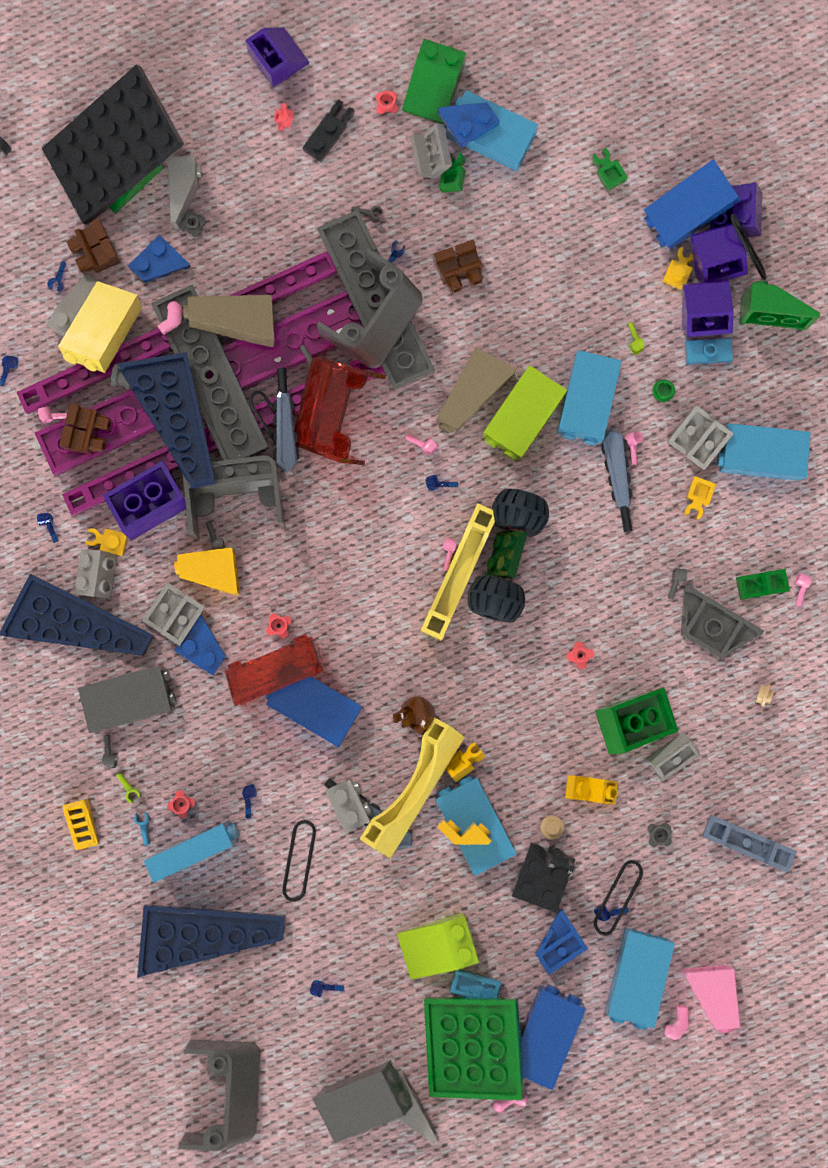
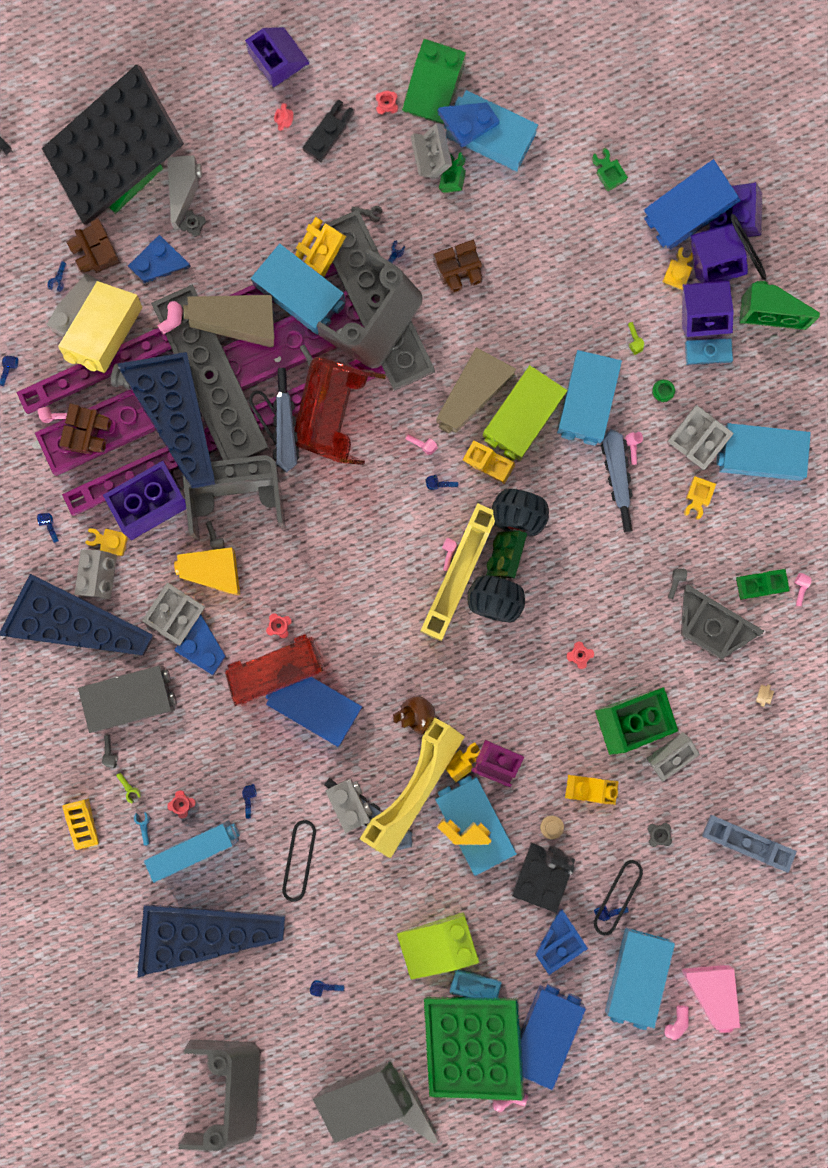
(298, 288): none -> dark azure brick
(323, 250): none -> yellow plate
(489, 462): none -> yellow slope
(497, 763): none -> magenta plate

